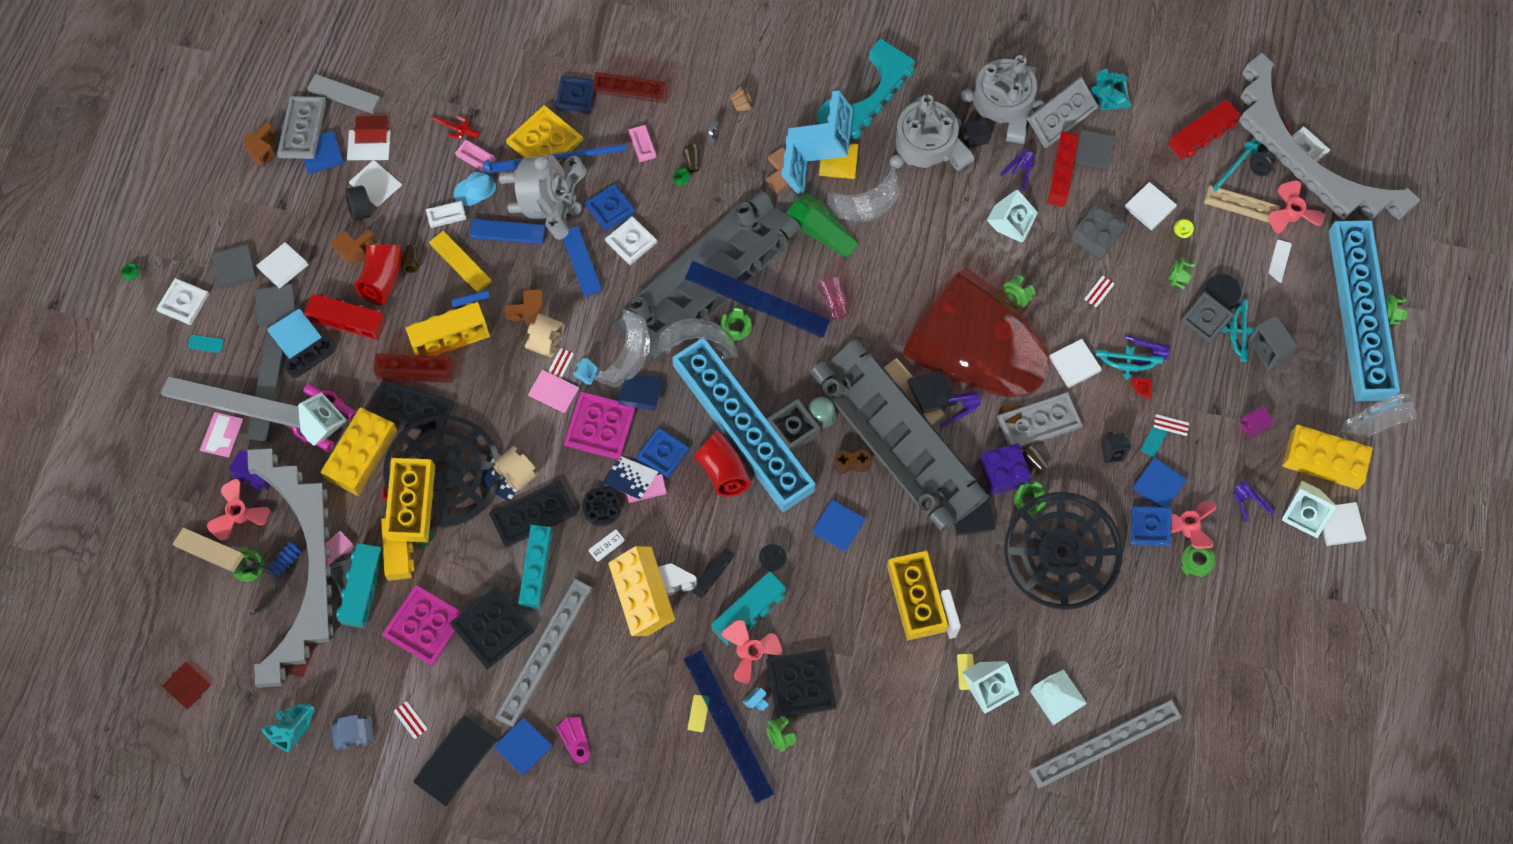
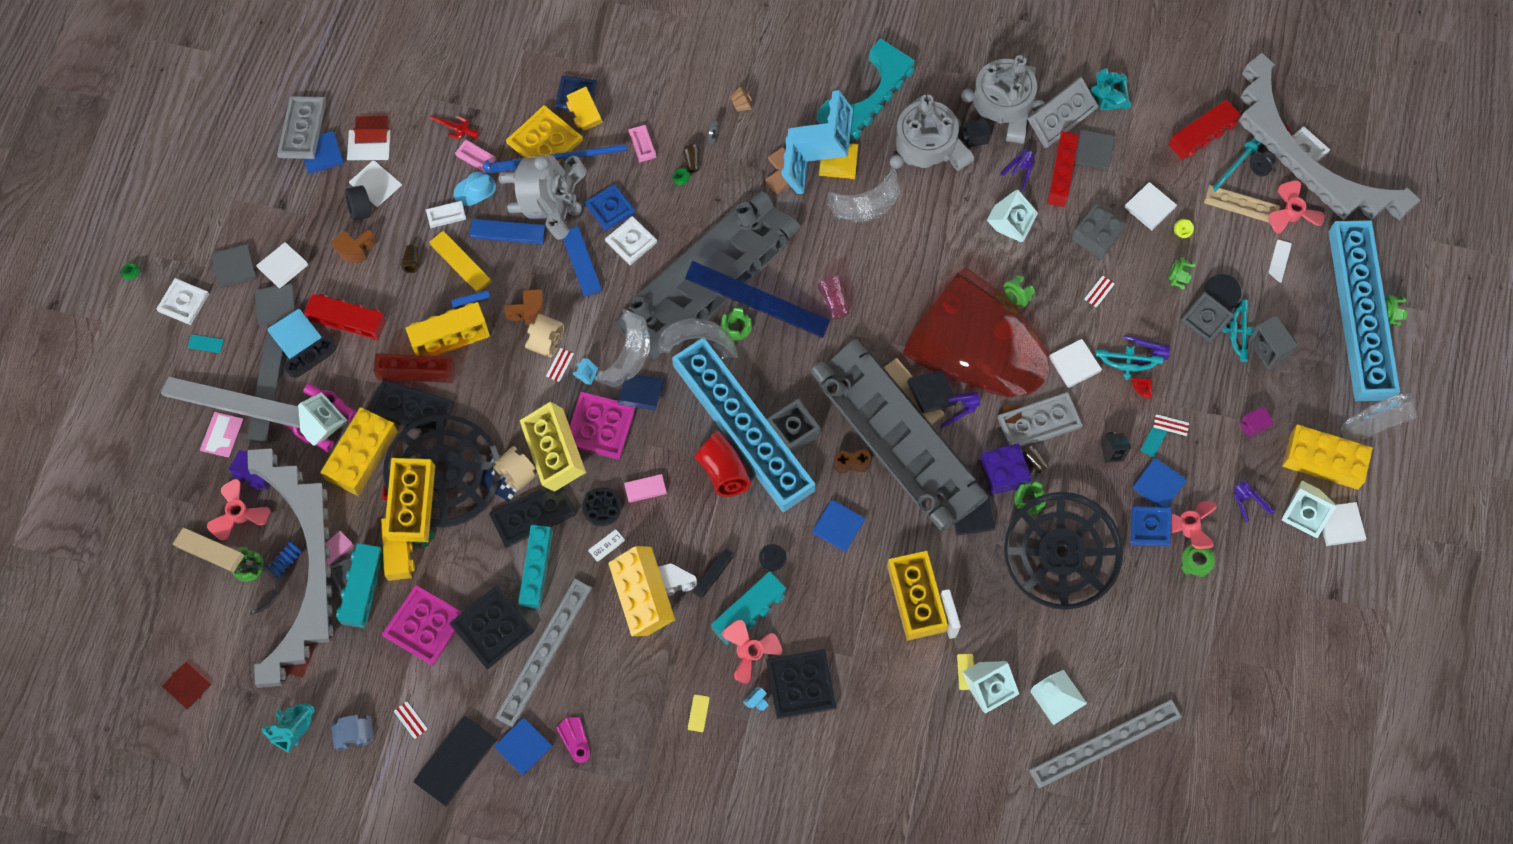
(258, 145): dark orange brick -> none
(344, 94): light grey tile -> none
(379, 273): red brick -> none
(552, 446): none -> light yellow brick
(553, 391): bright pink sticker -> none
(584, 109): none -> yellow brick
(630, 87): clear red brick -> none
(630, 477): sticker -> none
(663, 453): blue tile -> none
(728, 727): clear blue tile -> none
(774, 734): bright green piece -> none
(821, 225): green wedge -> none
(822, 412): sand green helmet -> none

